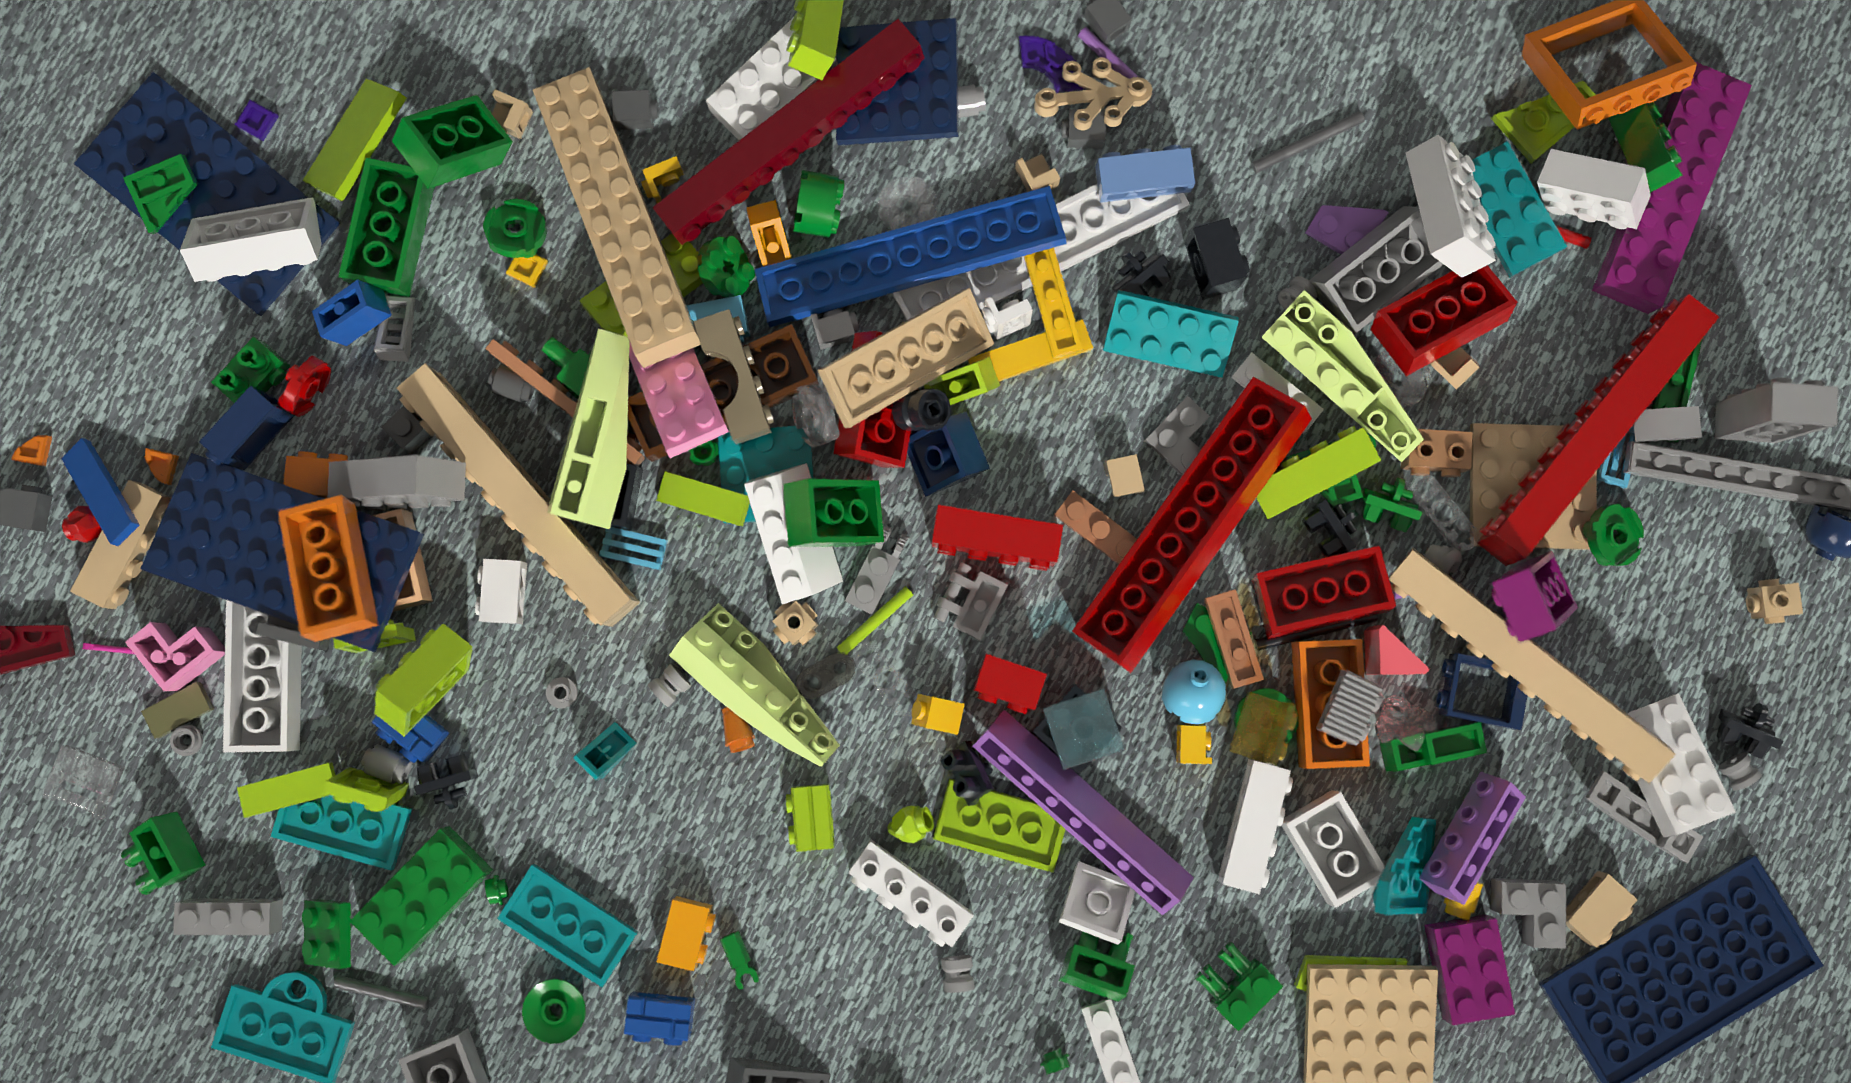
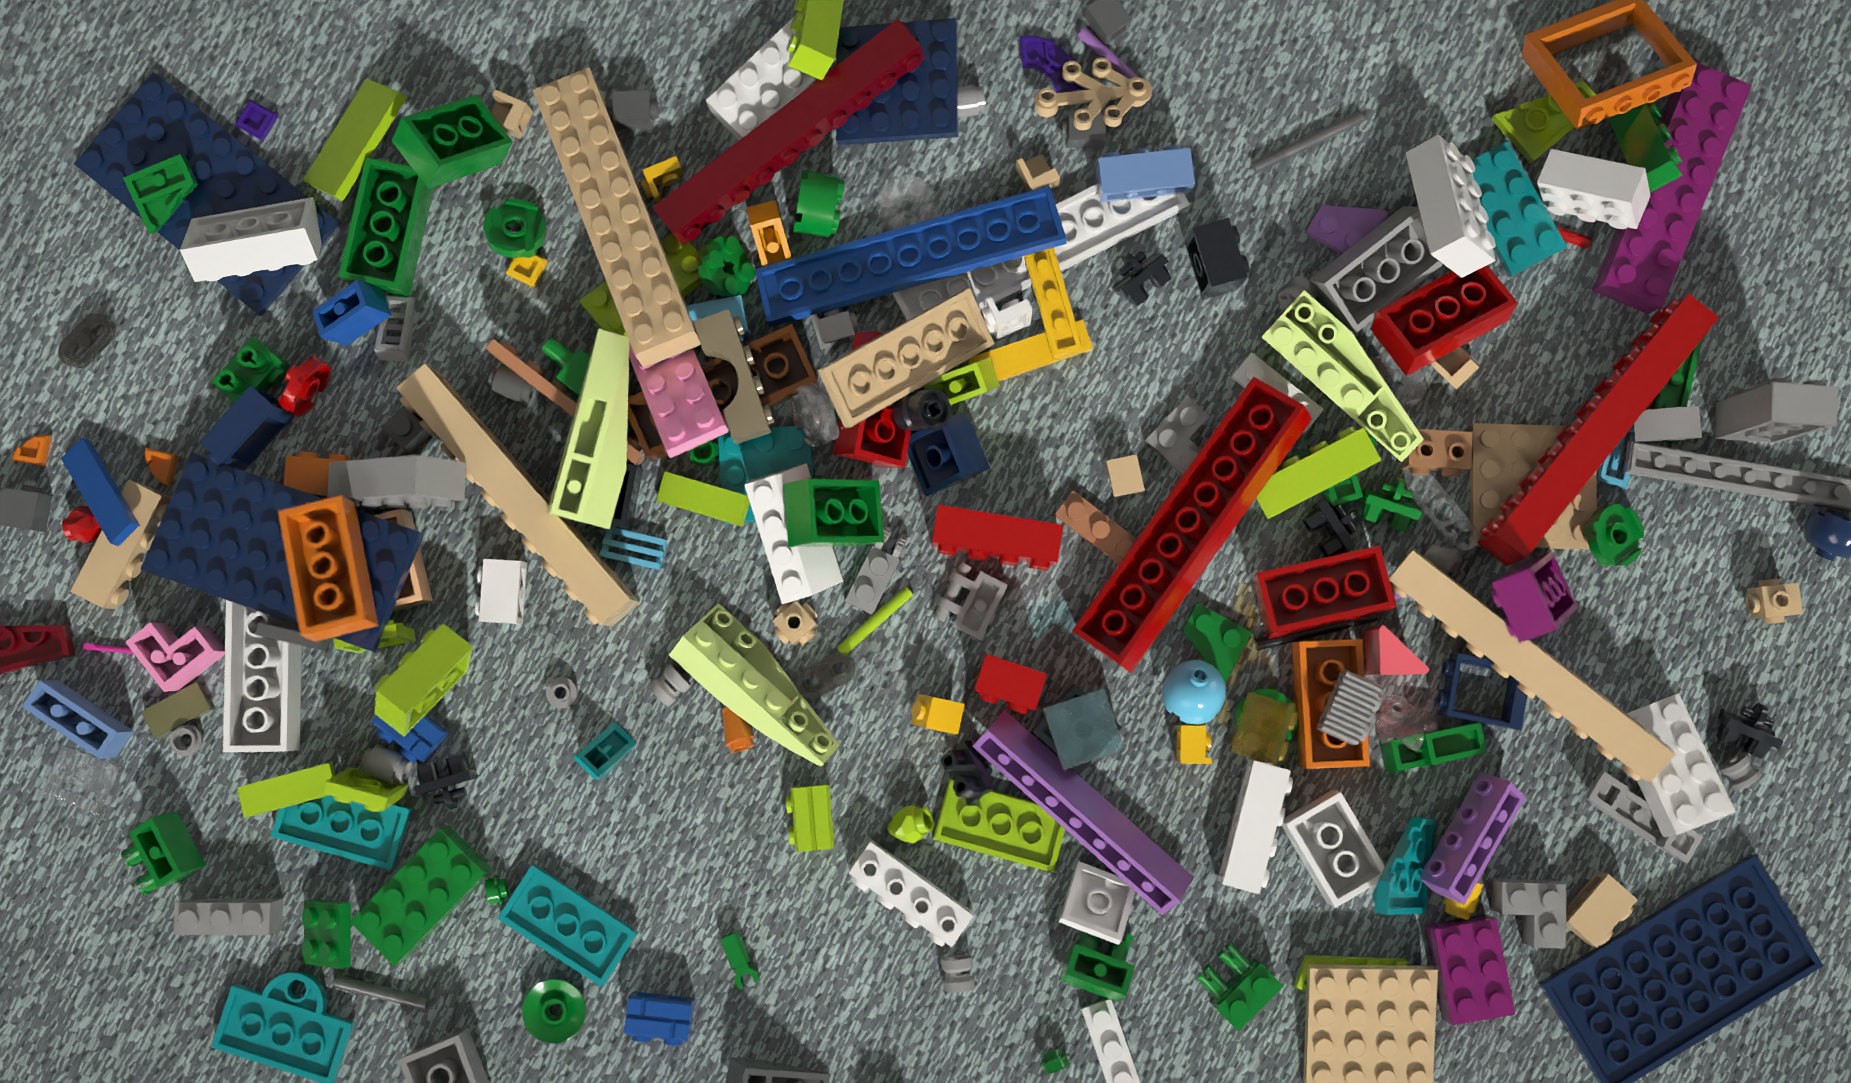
(78, 719): none -> medium blue brick
(86, 338): none -> clear smoke plate
(685, 934): light orange brick -> none
(1170, 333): teal plate -> none
(1233, 639): nougat plate -> none

